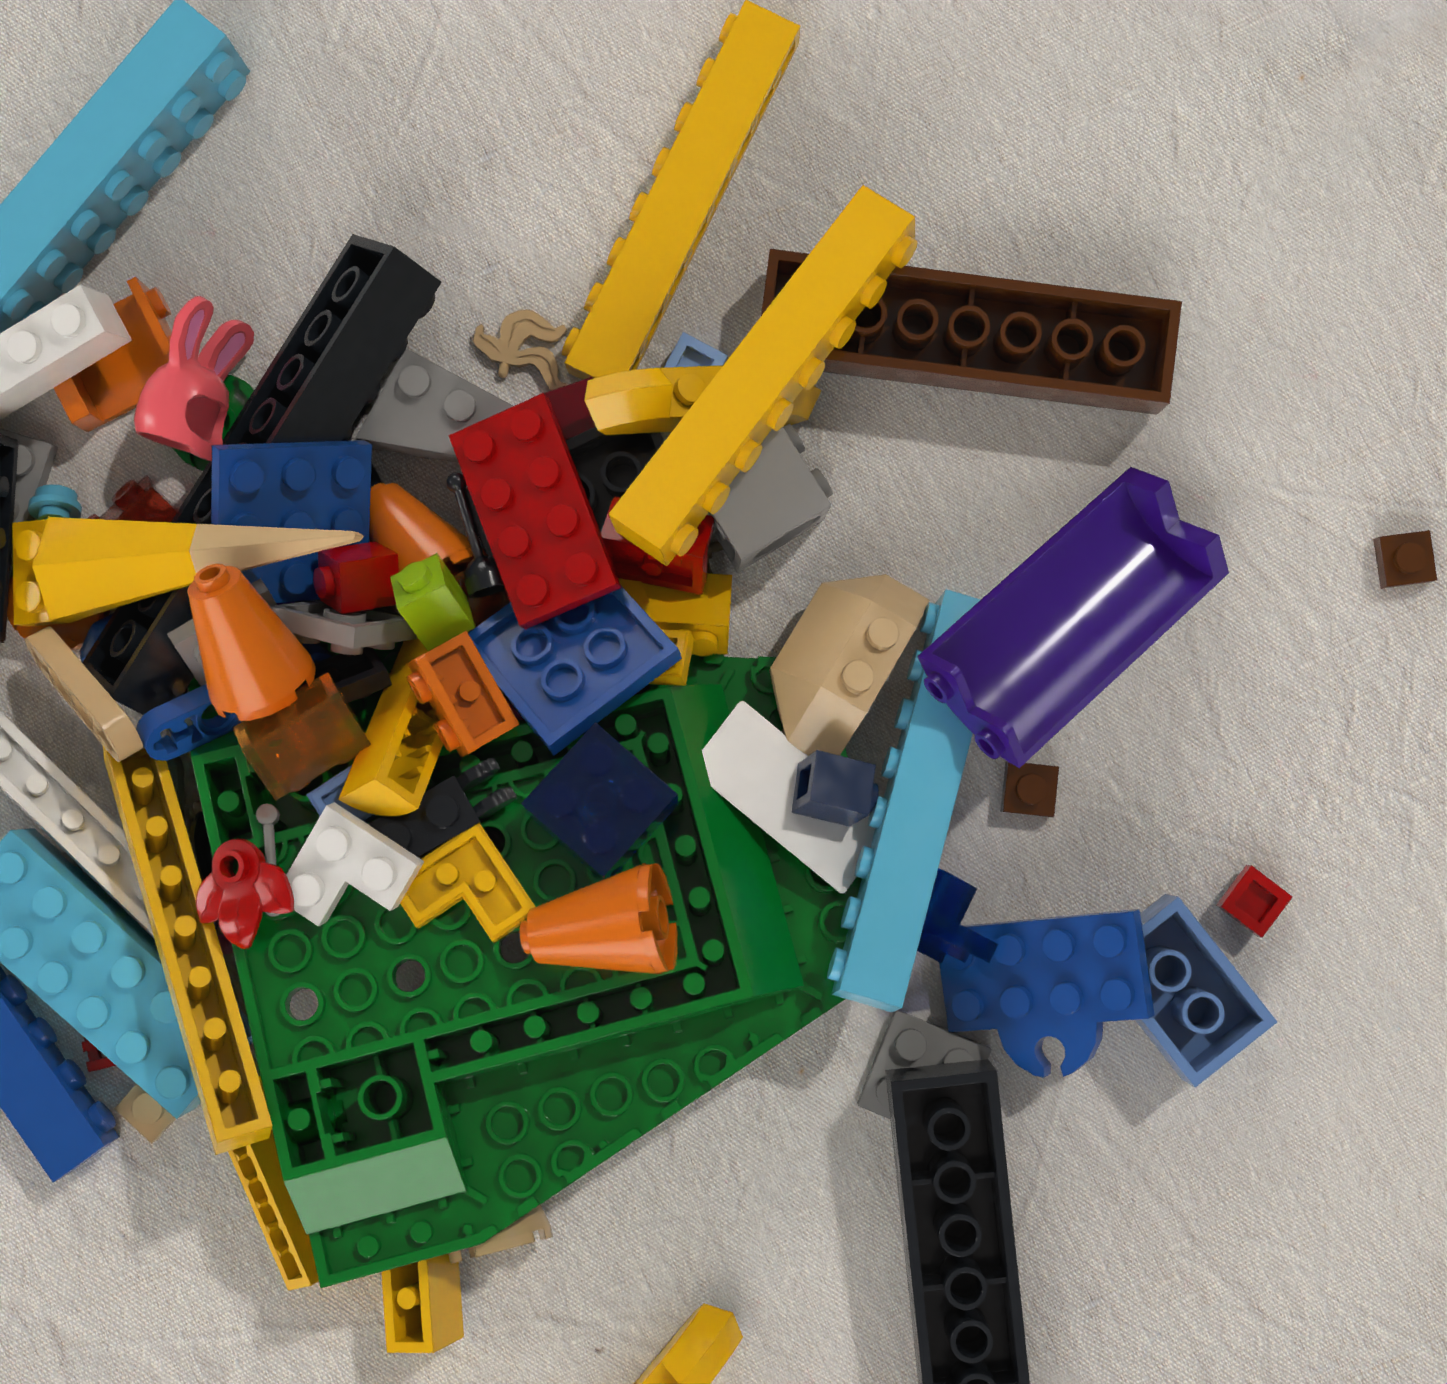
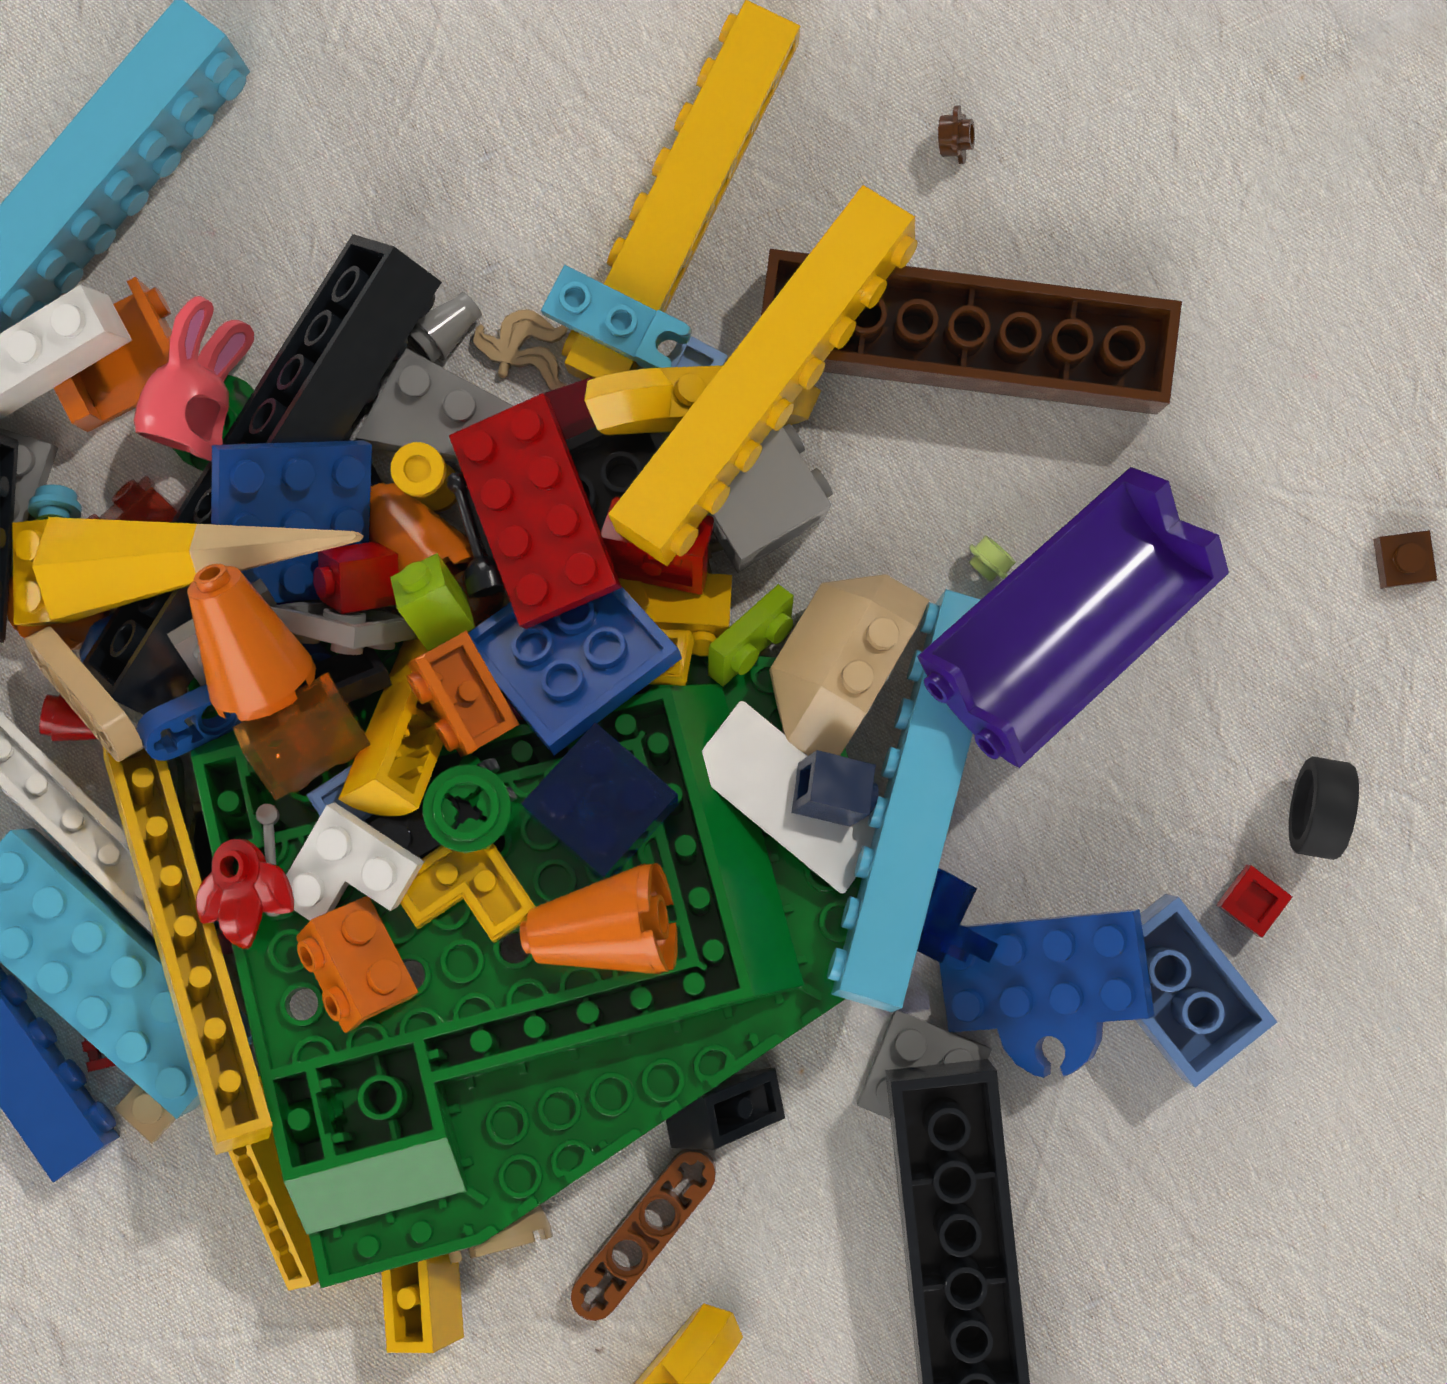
(61, 721): none -> red cone
(354, 963): none -> orange bracket
(423, 474): none -> yellow wheel
(443, 327): none -> light grey cone
(463, 783): none -> green gear
(613, 318): none -> medium azure plate
(647, 1236): none -> dark orange beam
(728, 1111): none -> black slope
(745, 639): none -> lime plate
(956, 135): none -> reddish brown plate
(990, 559): none -> yellowish green plate
(1030, 789): reddish brown plate -> none
(1323, 808): none -> black tyre

